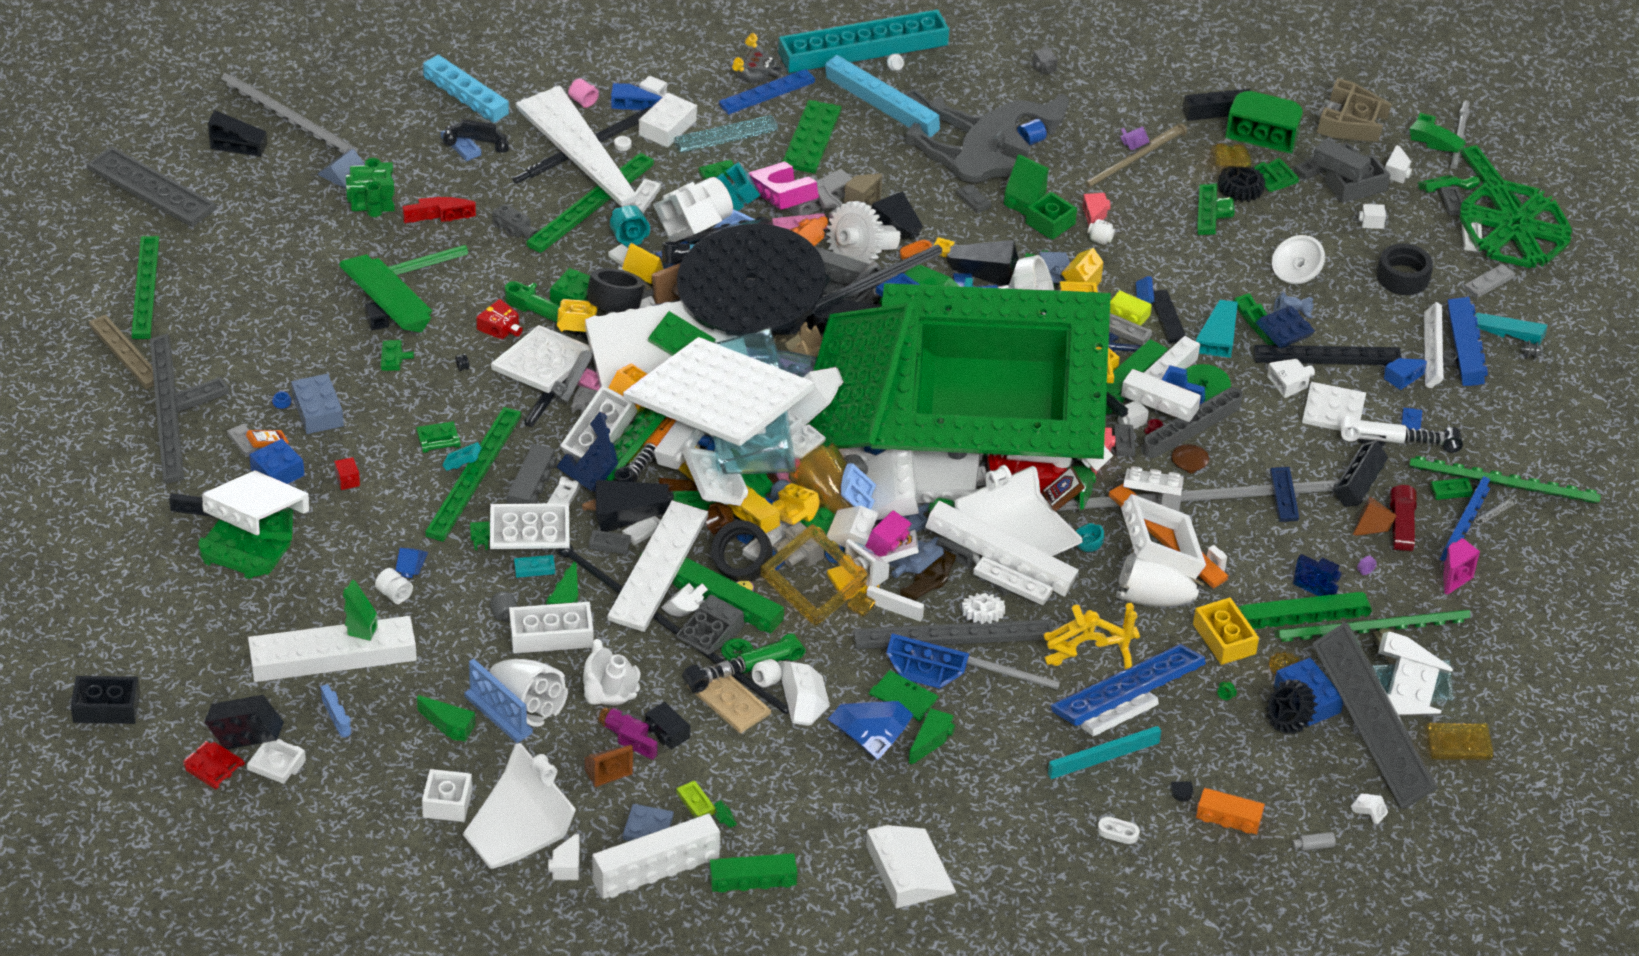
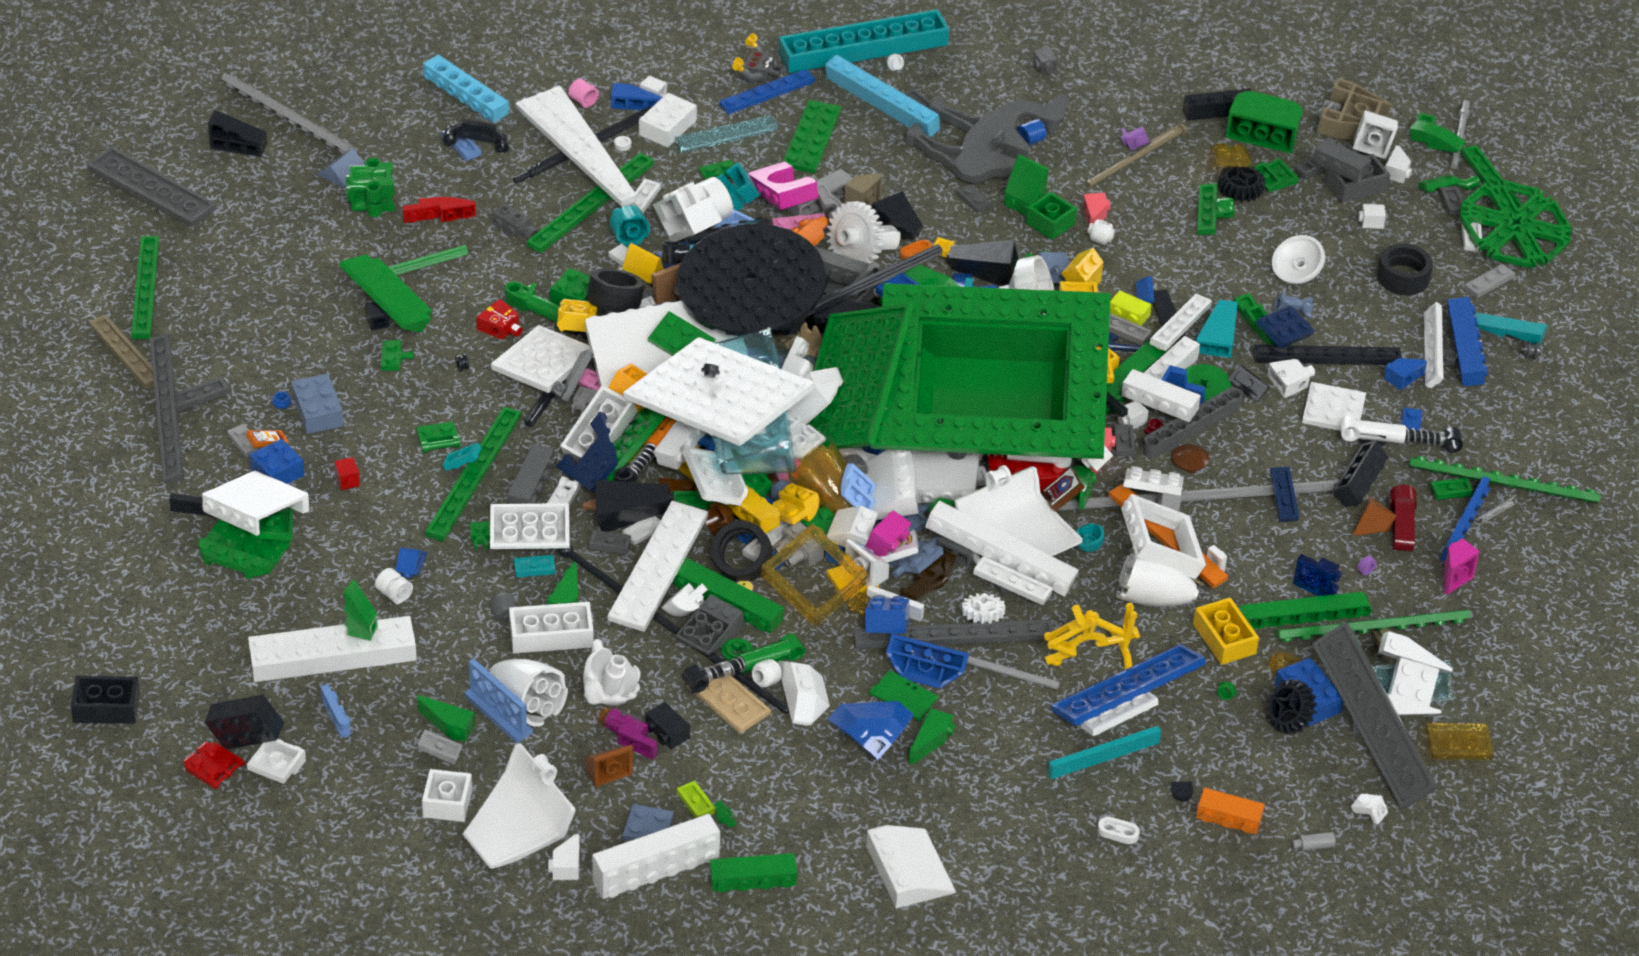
(439, 747): none -> light grey plate
(710, 370): none -> black plate
(795, 362): none -> white plate
(887, 615): none -> blue brick
(1180, 322): none -> white plate
(1249, 382): none -> black tile
(1375, 134): none -> white brick

